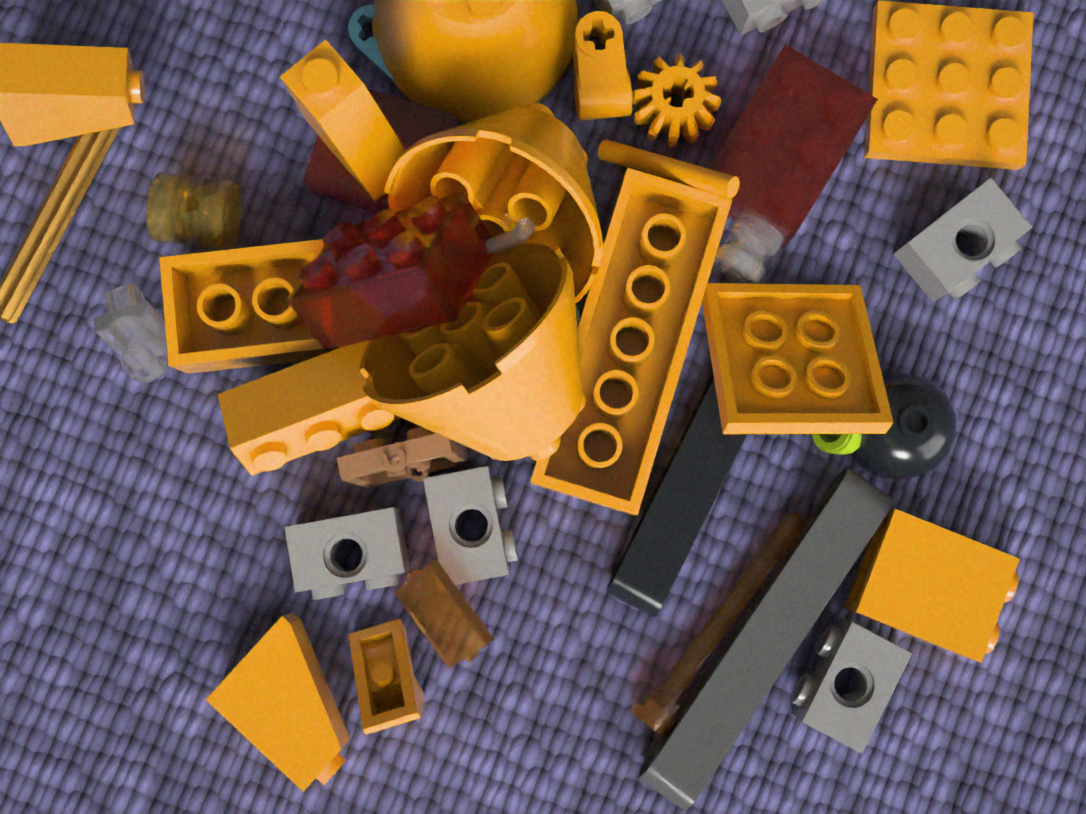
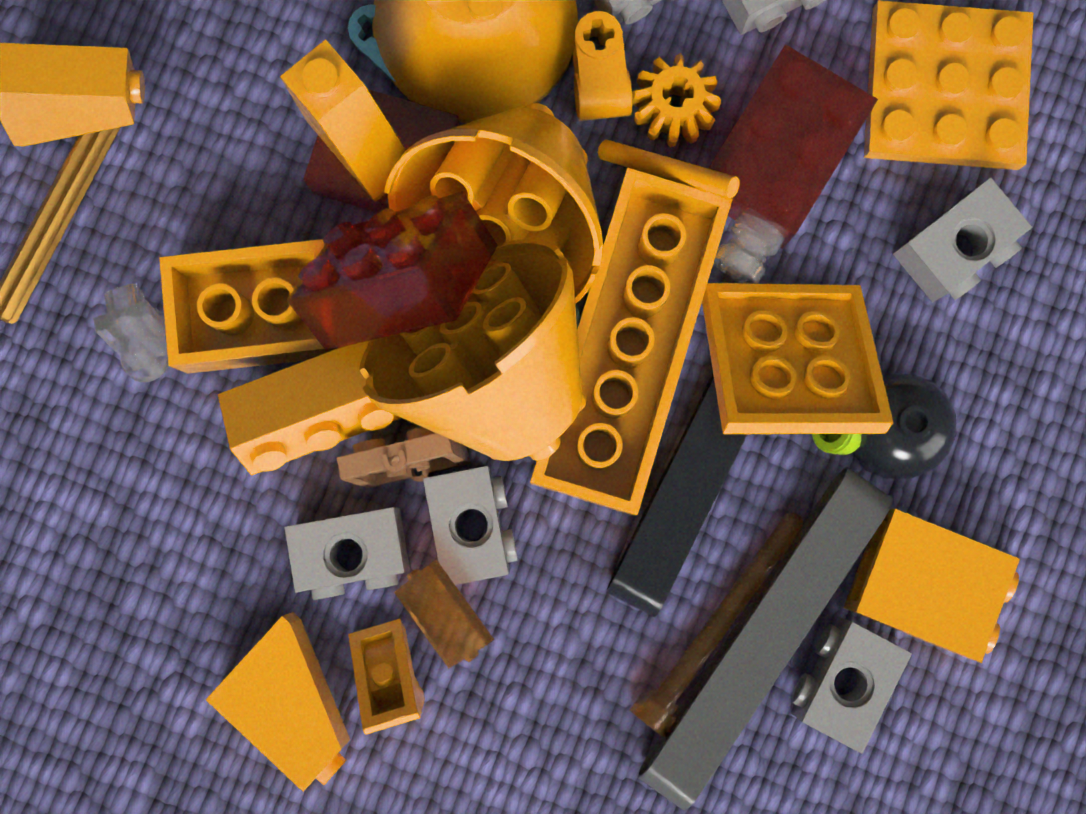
(185, 211): clear yellow wheel -> none
(512, 236): clear leg -> none

